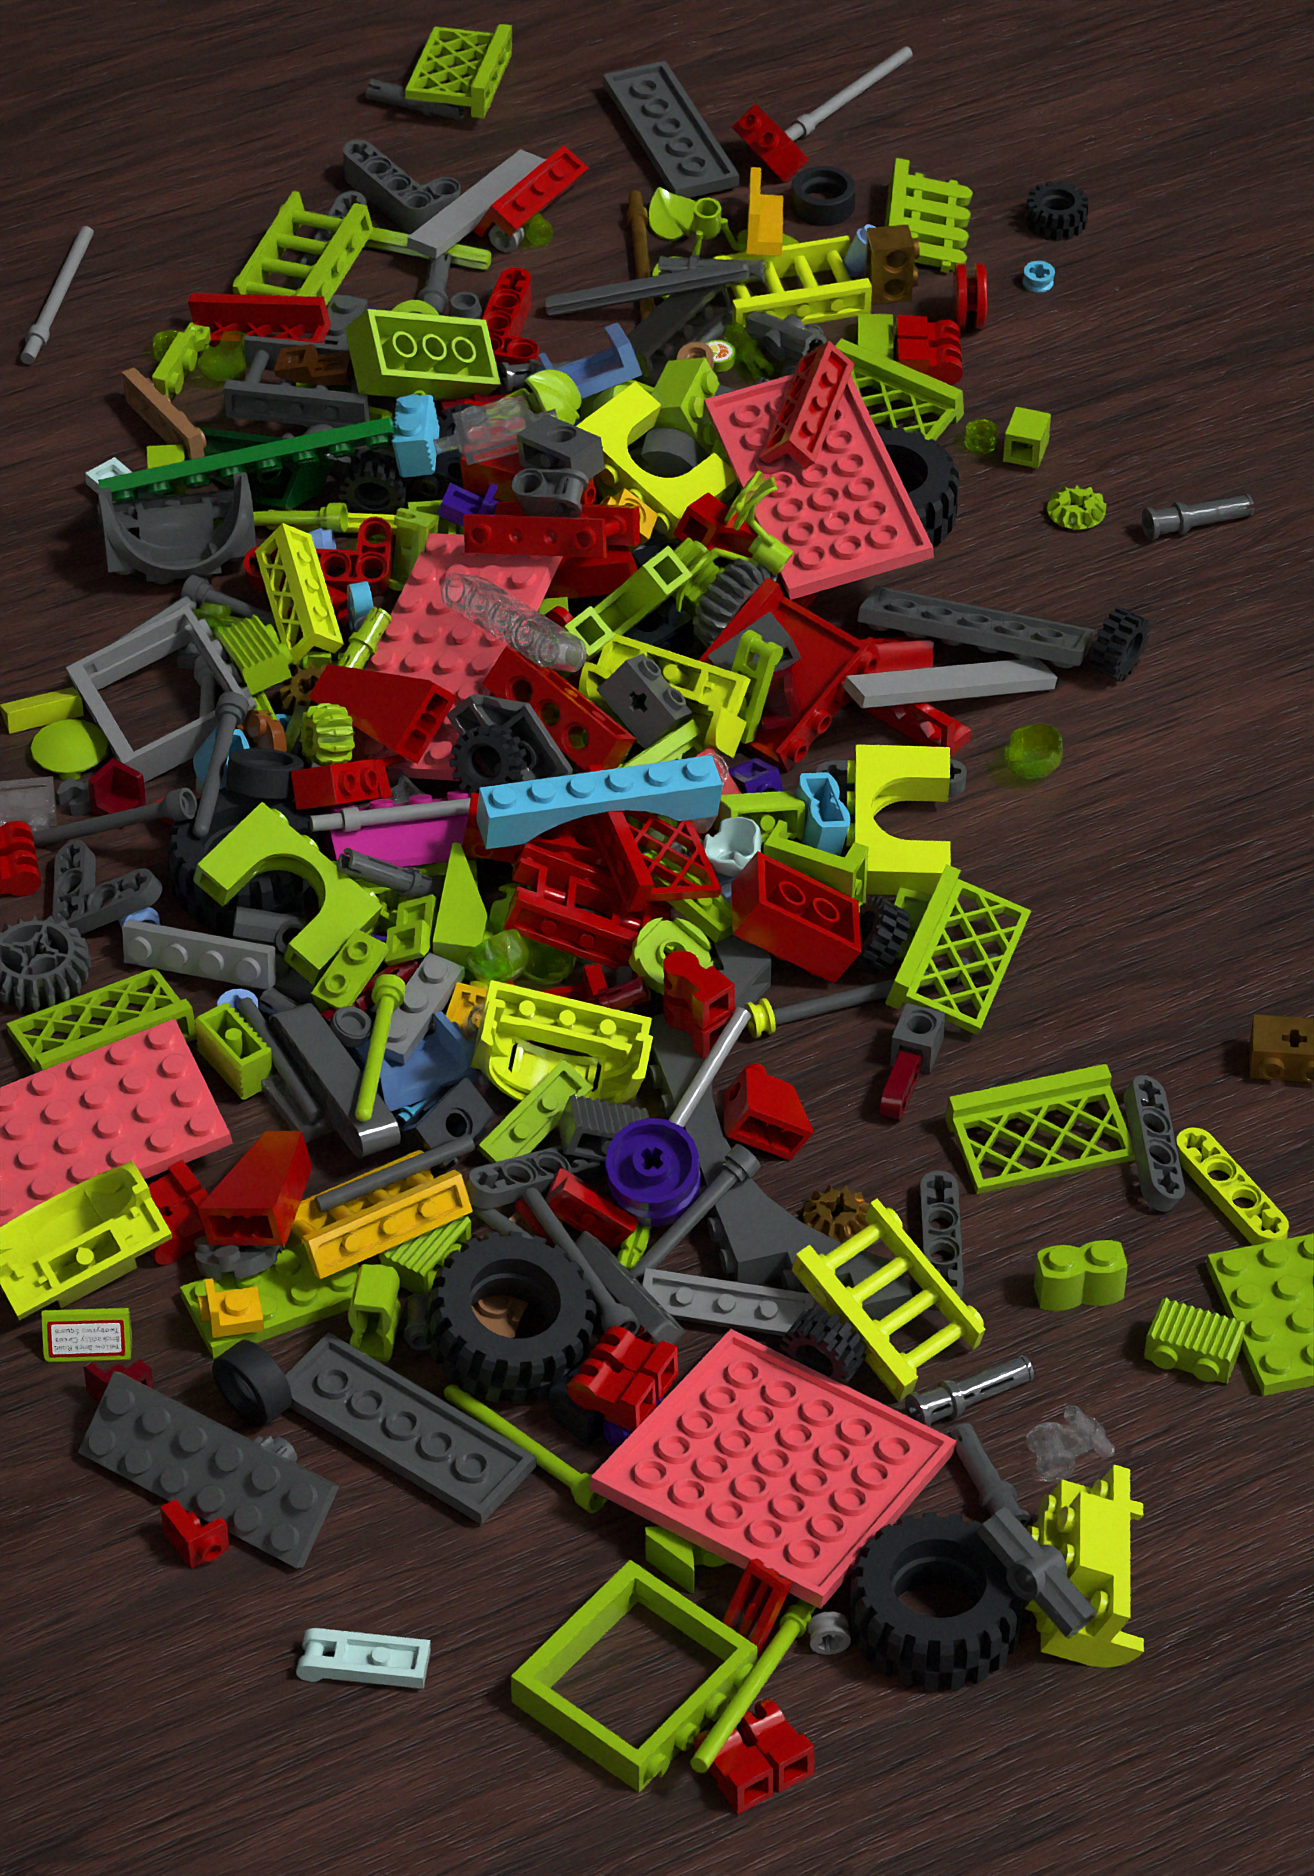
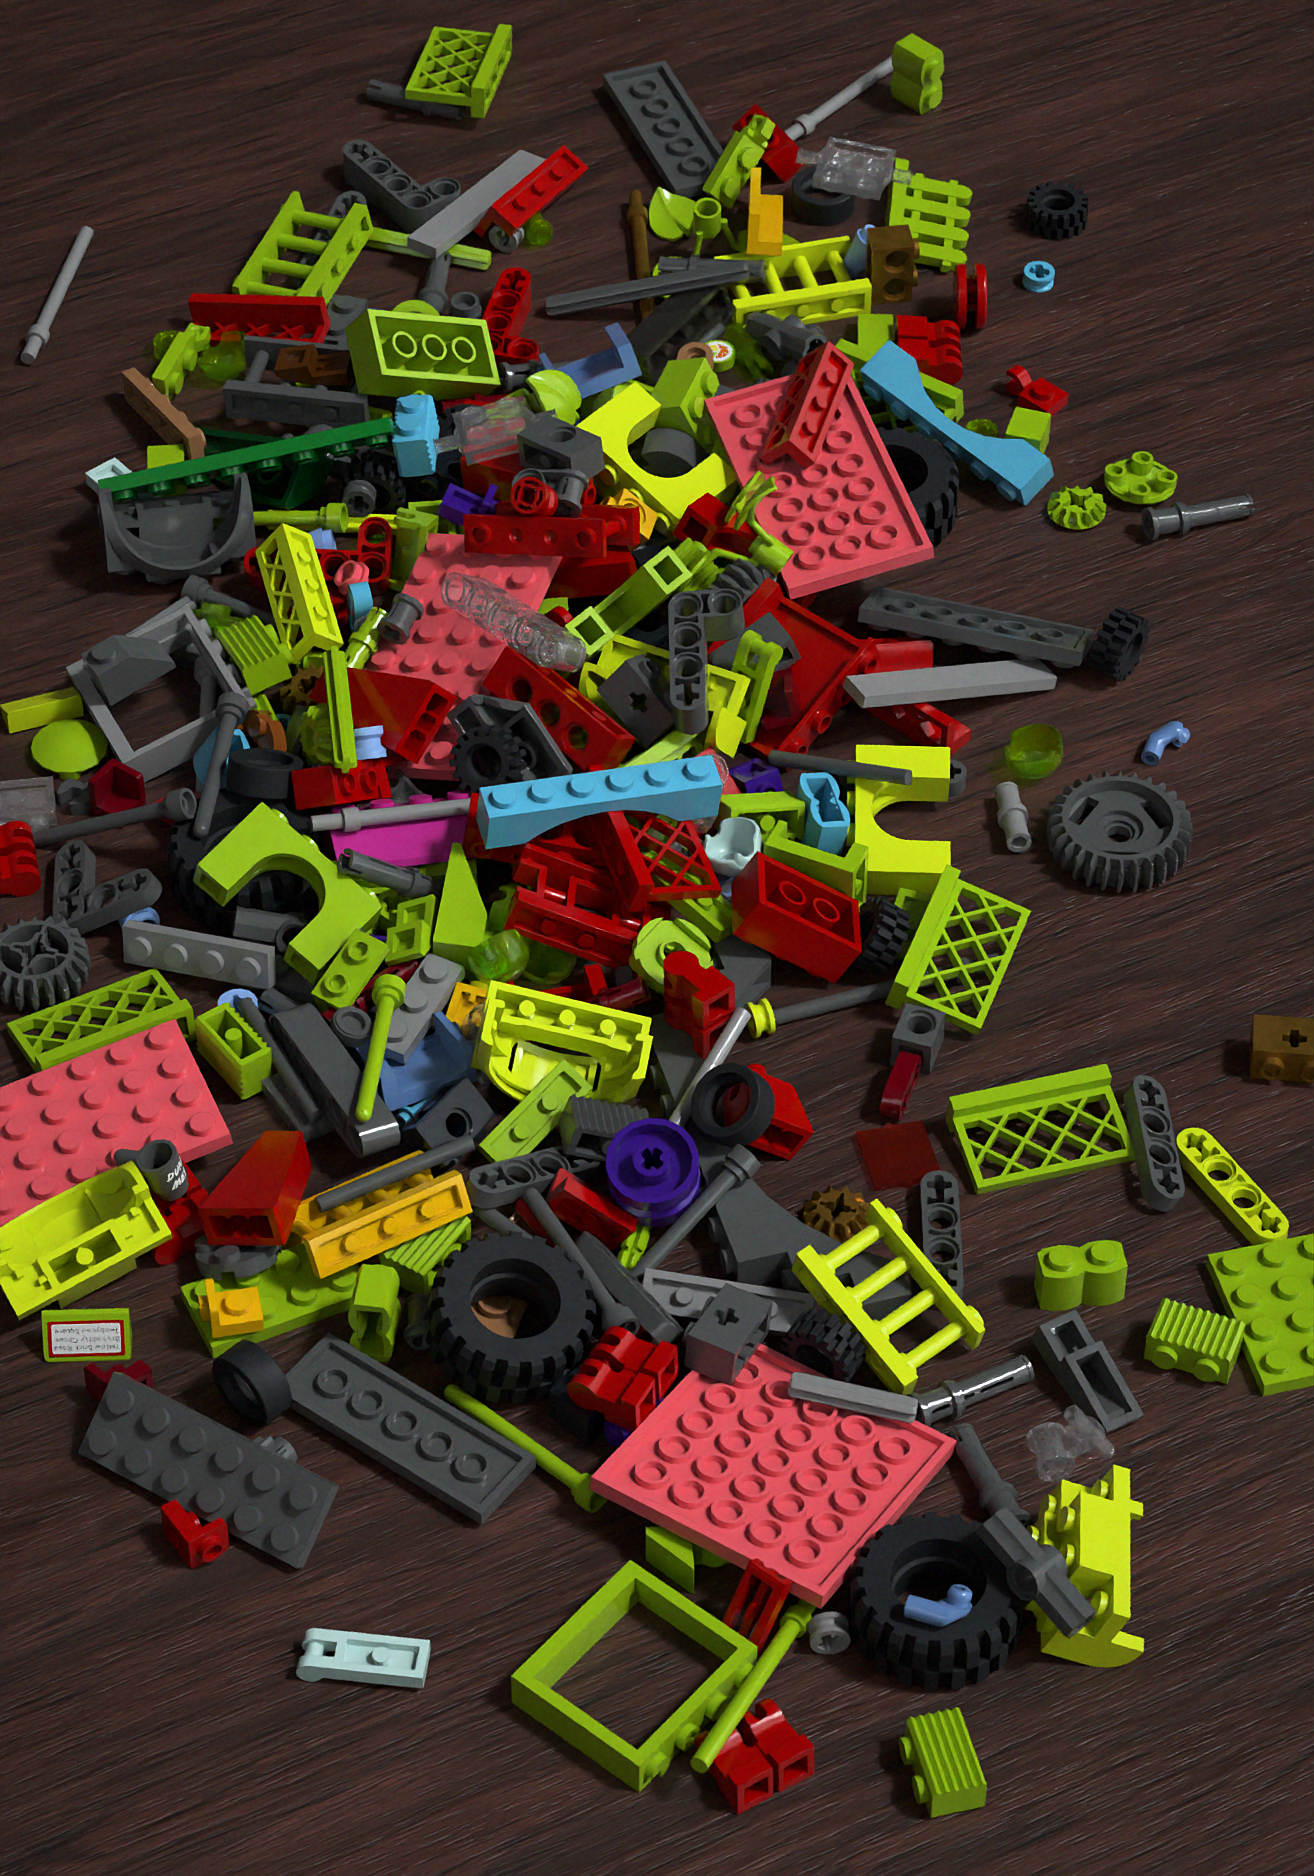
(125, 665): none -> dark grey slope
(160, 1167): none -> dark grey piece
(339, 709): none -> lime axle
(350, 573): none -> coral plate
(363, 489): none -> dark grey bush
(369, 743): none -> light blue wheel
(400, 619): none -> dark grey bush
(542, 498): none -> red wheel
(693, 622): none -> dark grey beam
(713, 1086): none -> black tyre
(727, 1333): none -> dark grey brick
(737, 159): none -> lime hinge
(840, 767): none -> dark grey bar
(853, 1397): none -> light grey axle
(854, 168): none -> clear plate
(897, 1154): none -> clear red piece
(917, 74): none -> lime brick
(942, 1612): none -> medium blue arm
(943, 1763): none -> lime brick
(1009, 463): none -> medium azure arch
(1012, 816): none -> light grey pin
(1035, 395): none -> red plate
(1086, 1371): none -> dark grey slope
(1124, 808): none -> dark grey gear
(1140, 479): none -> lime dish
(1157, 740): none -> medium blue arm

